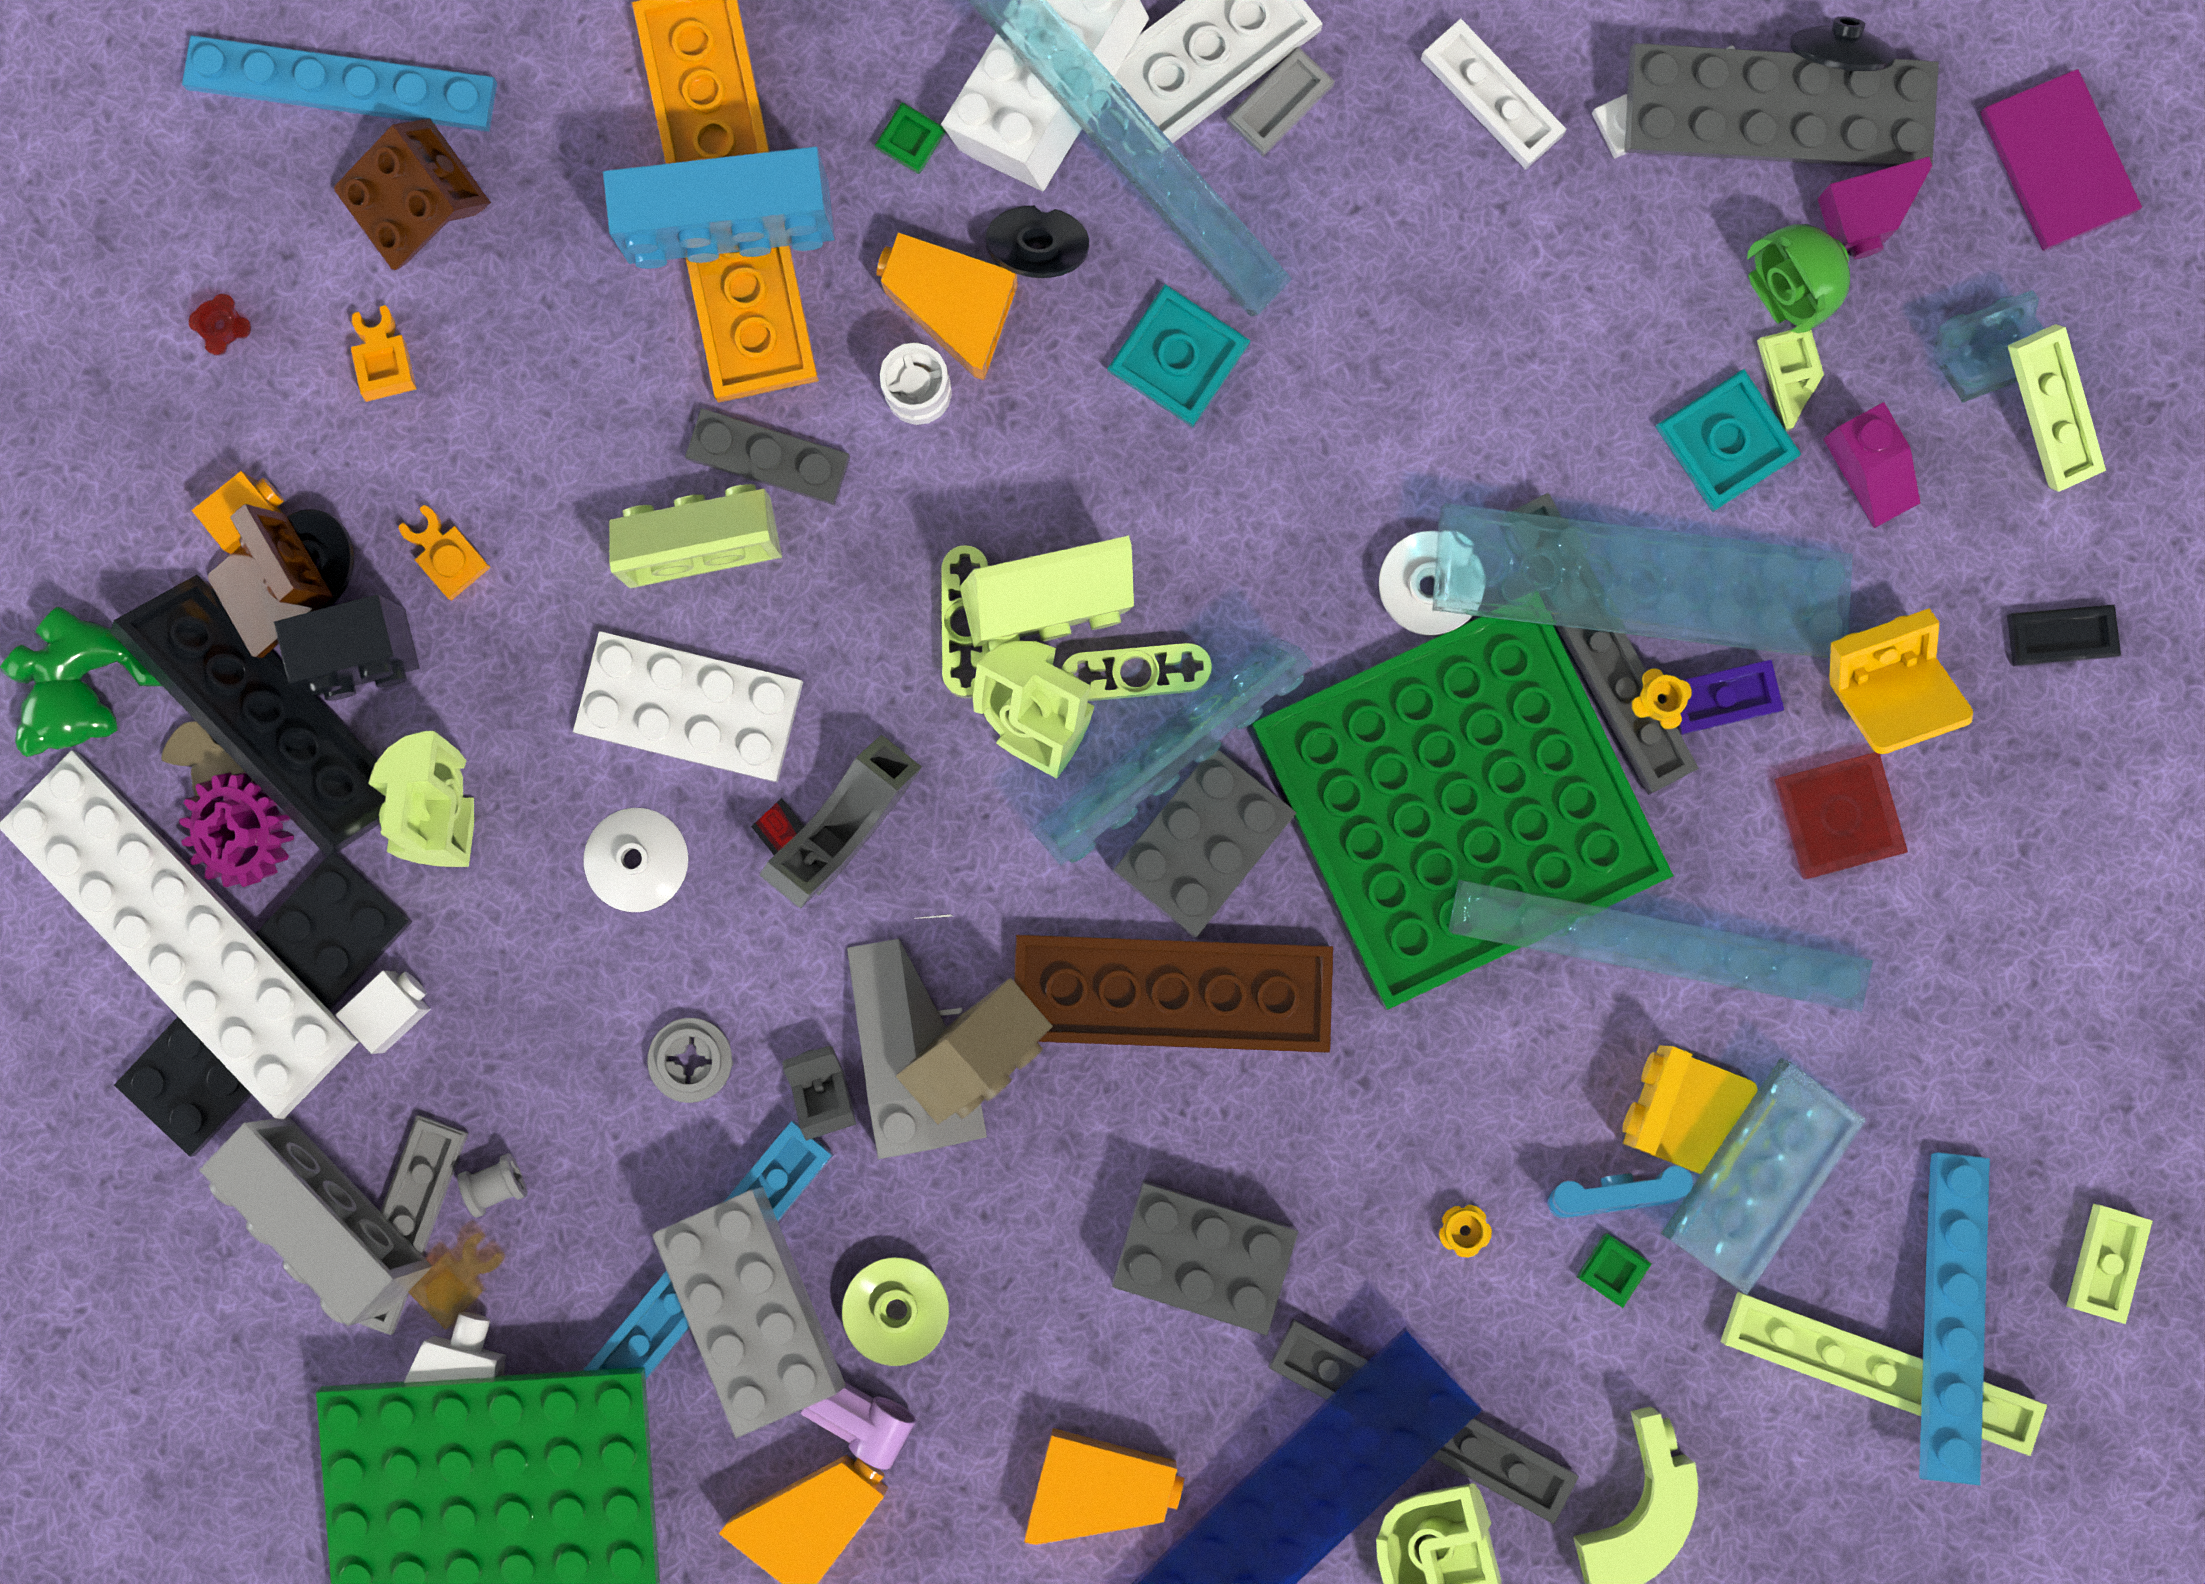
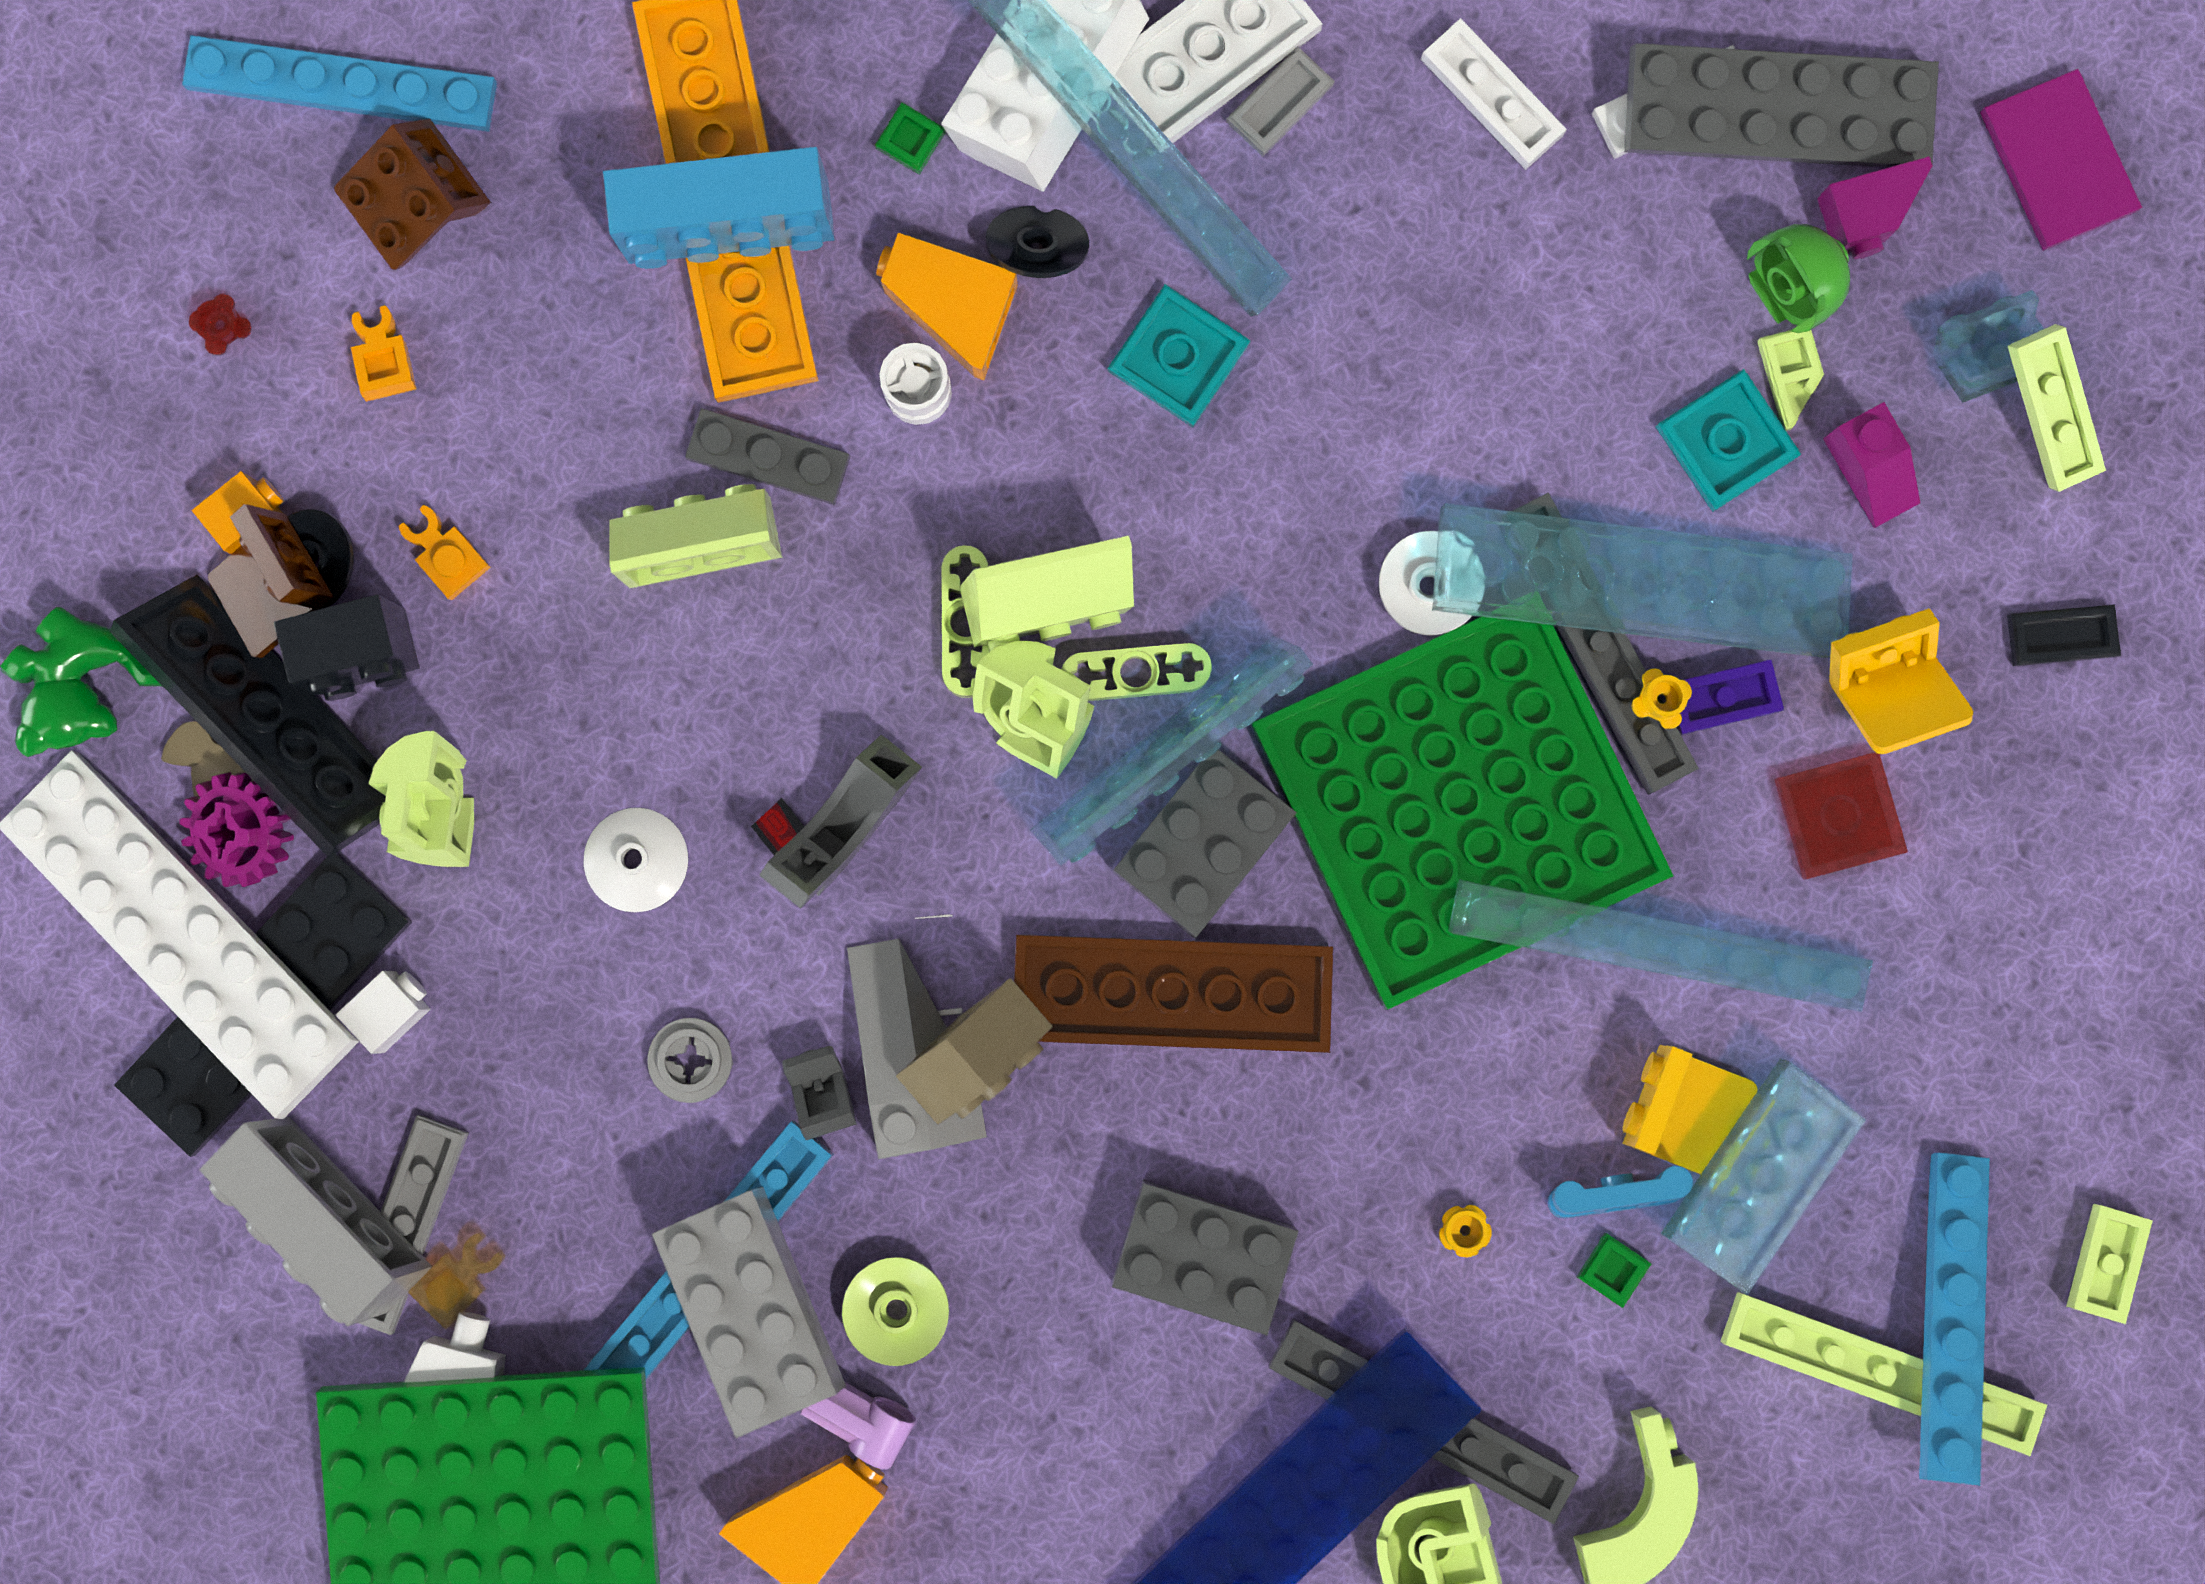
(492, 1185): light grey bush -> none
(688, 706): white plate -> none
(1099, 1489): light orange slope -> none
(1843, 46): black dish -> none

